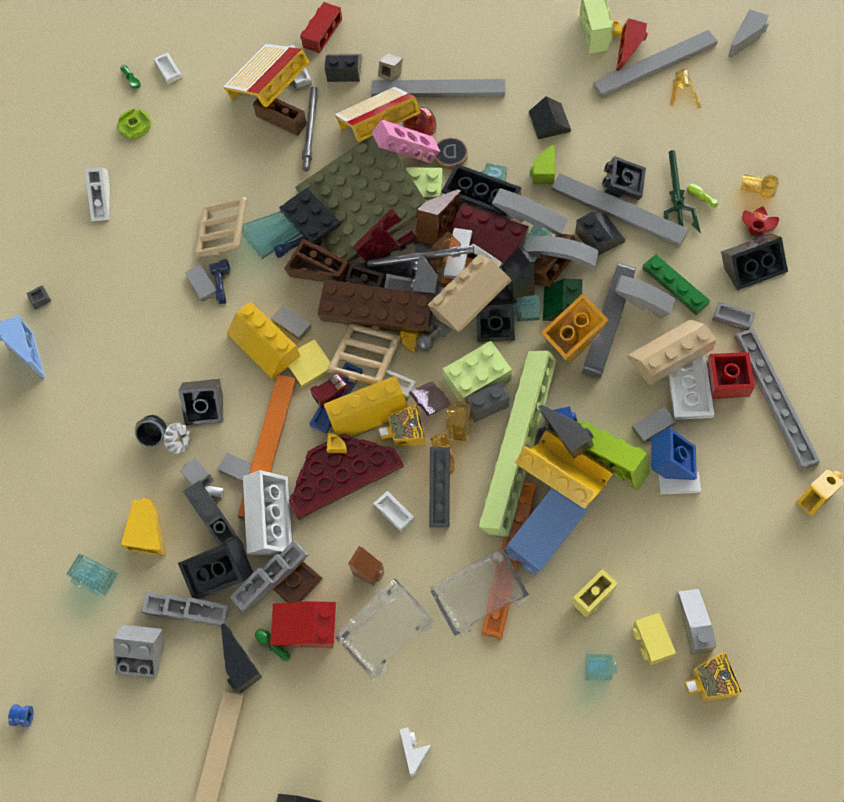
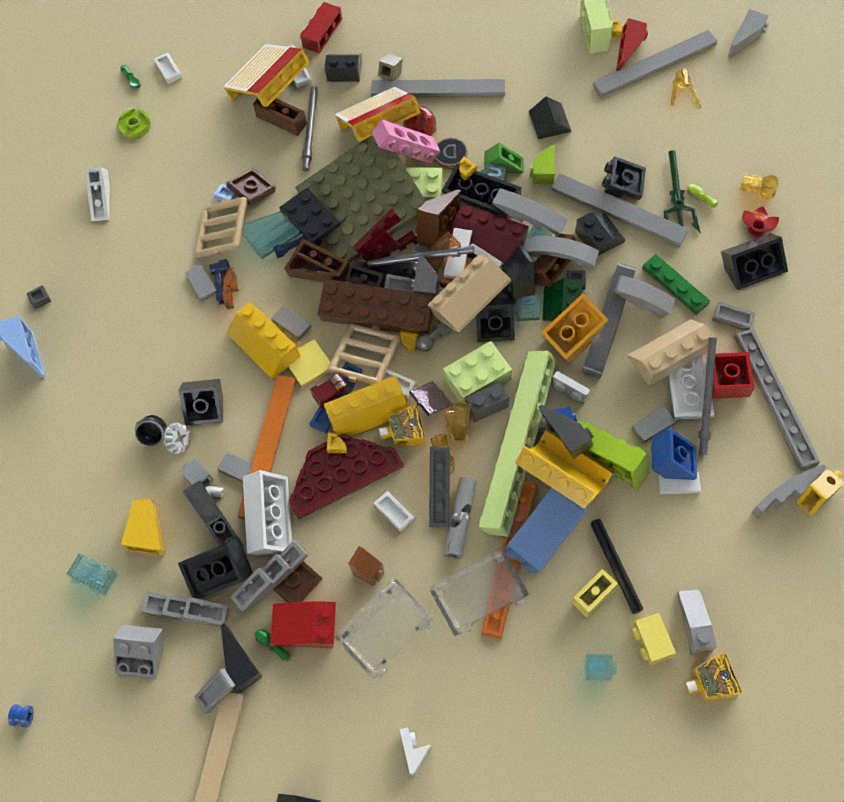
(214, 691): none -> light grey tile
(224, 193): none -> light blue plate
(229, 286): none -> clear orange slope
(251, 186): none -> reddish brown tile
(461, 514): none -> light grey piece
(466, 168): none -> yellow tile
(504, 157): none -> bright green slope
(574, 389): none -> white plate
(577, 274): none -> dark grey tile
(616, 566): none -> black axle
(705, 434): none -> flat silver bar
(794, 488): none -> light grey slope

